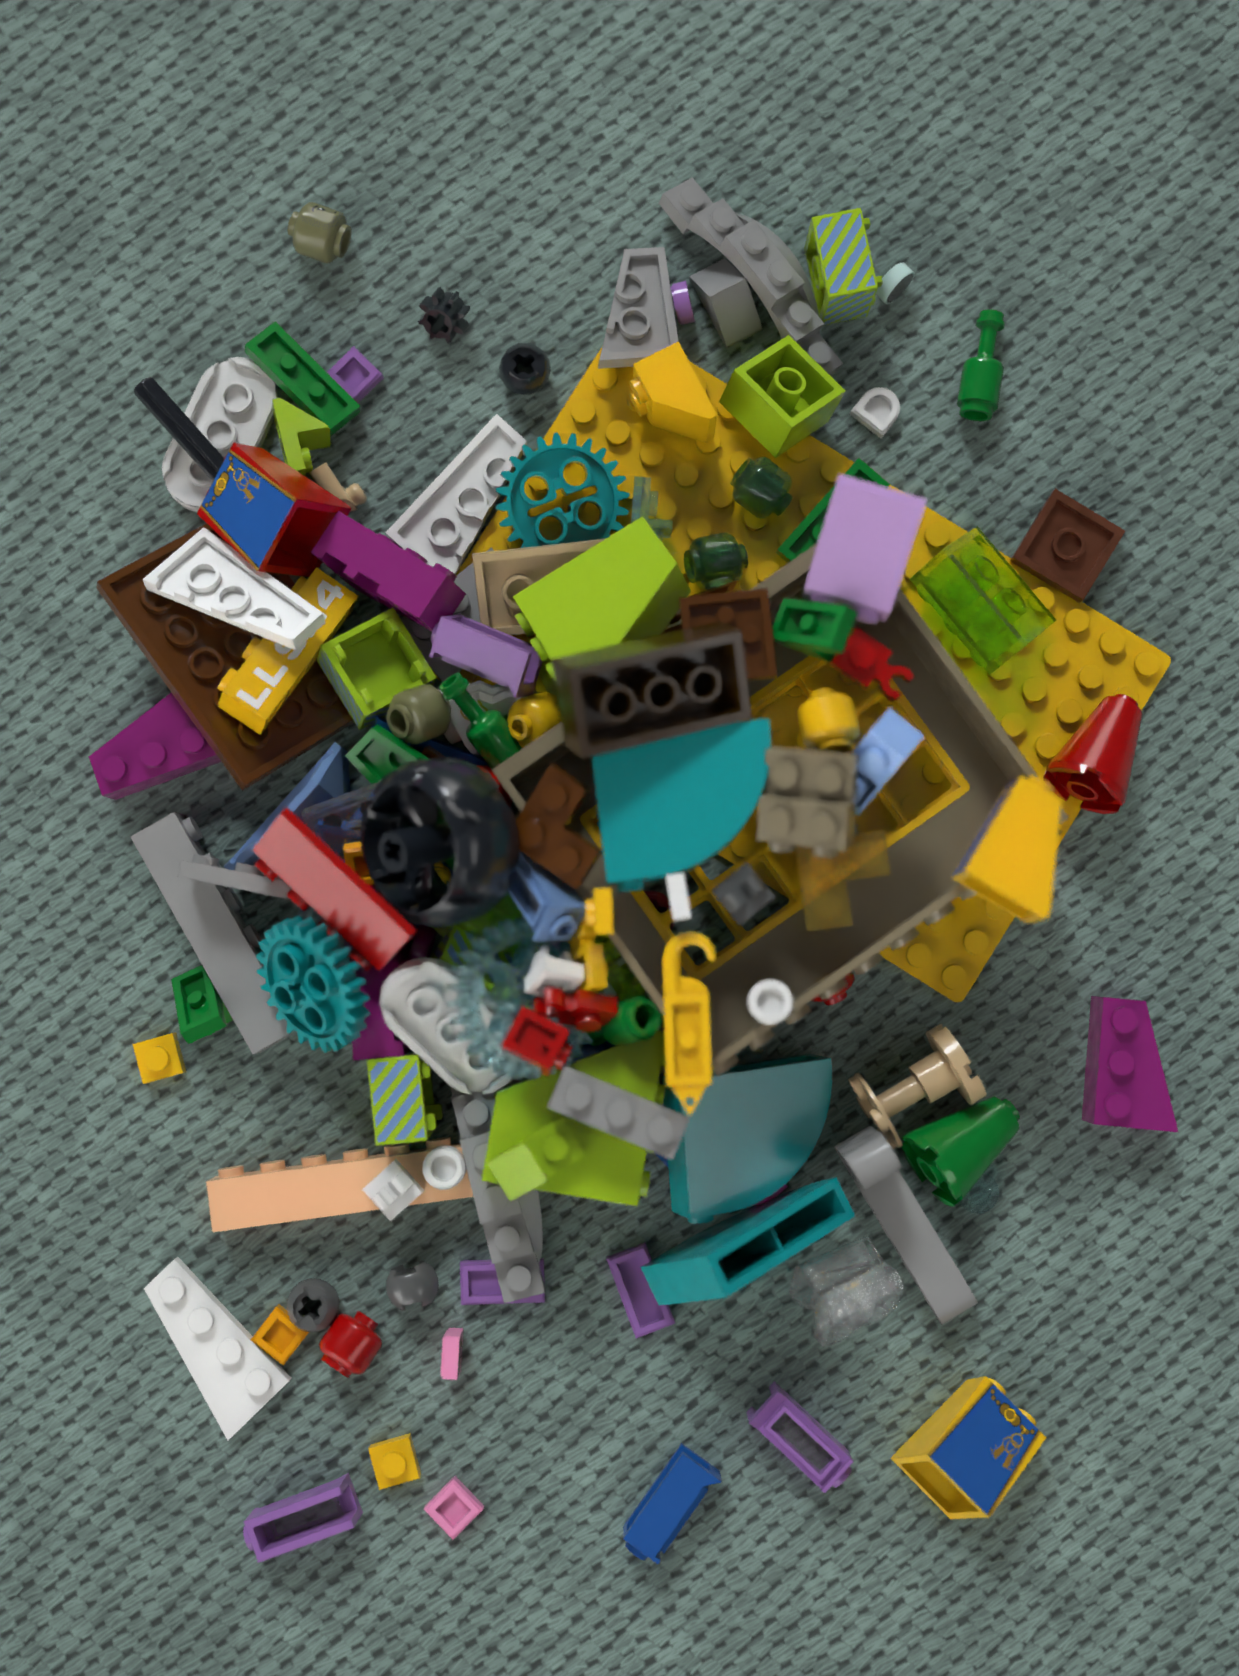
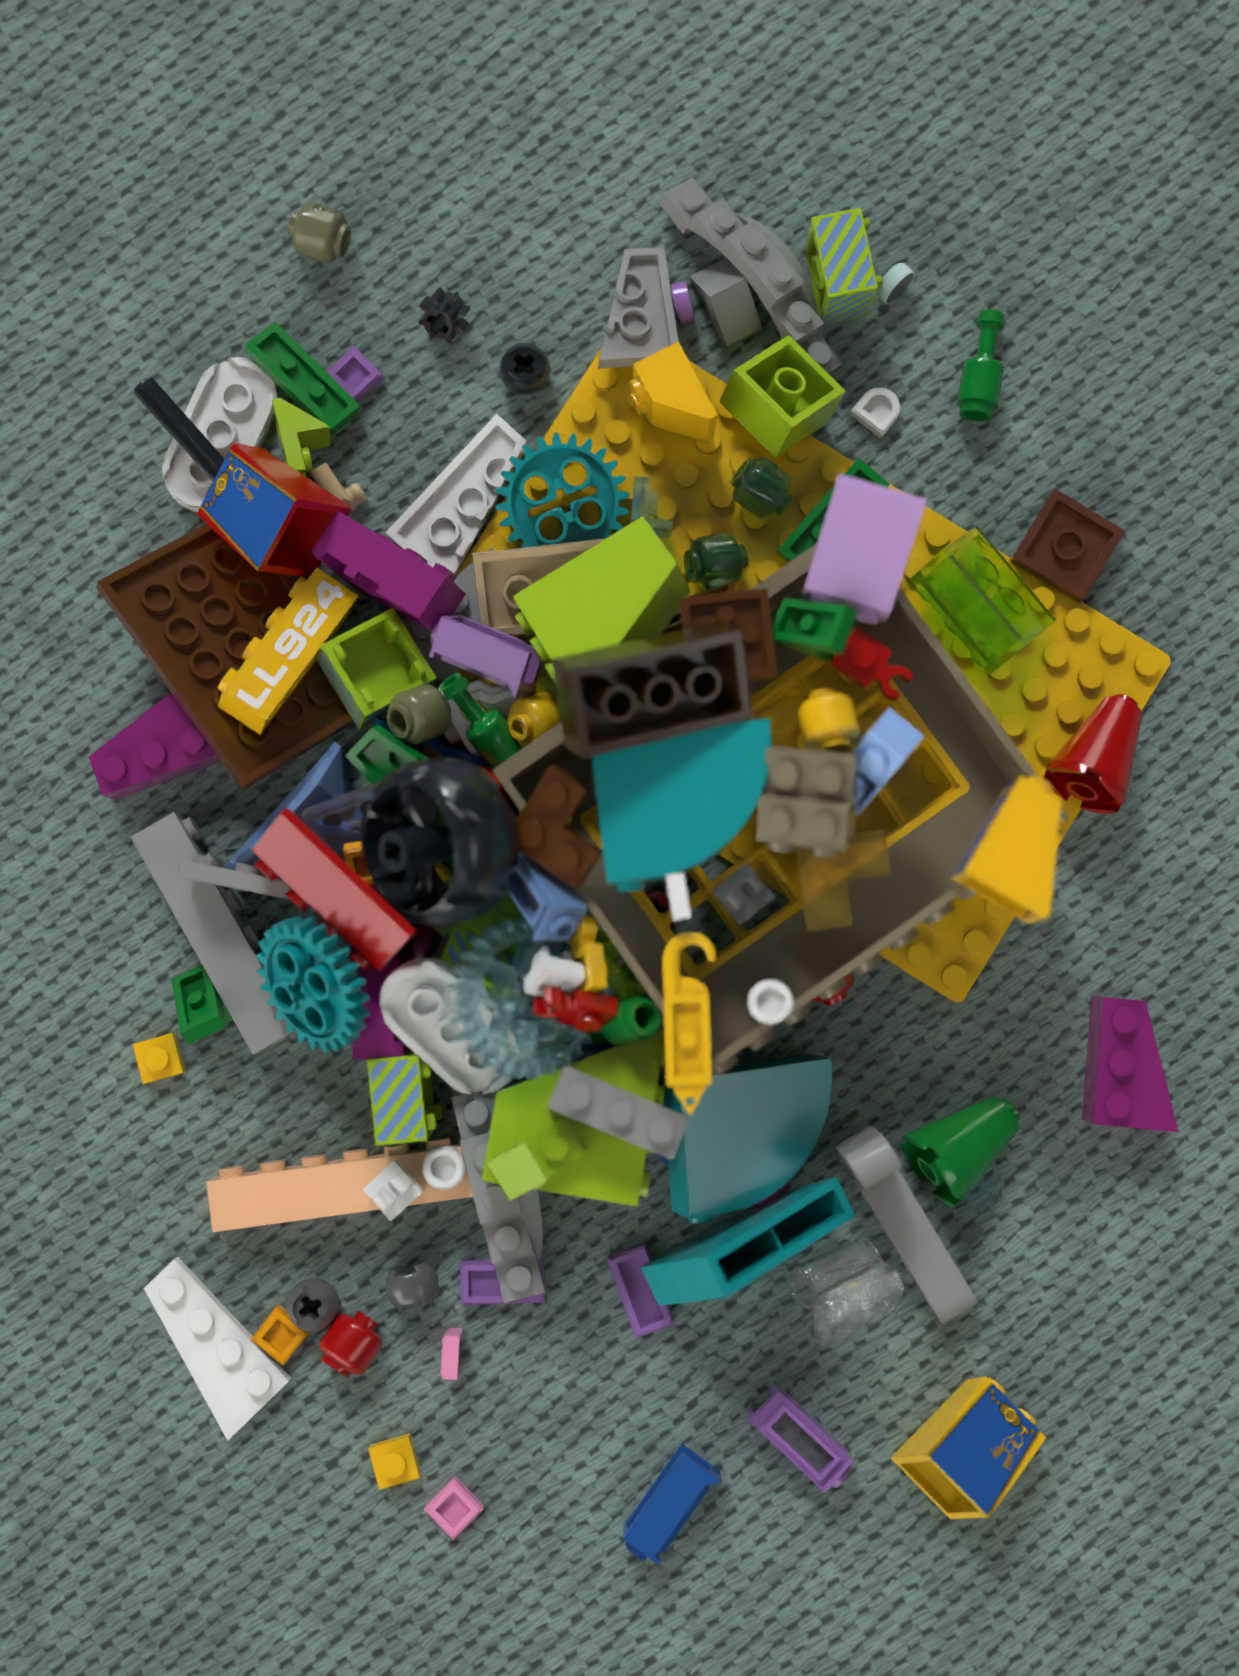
(224, 585): white wing -> none
(302, 1519): medium lavender window -> none
(538, 1041): red bracket -> none
(601, 911): yellow plate -> none
(930, 1078): tan piece -> none

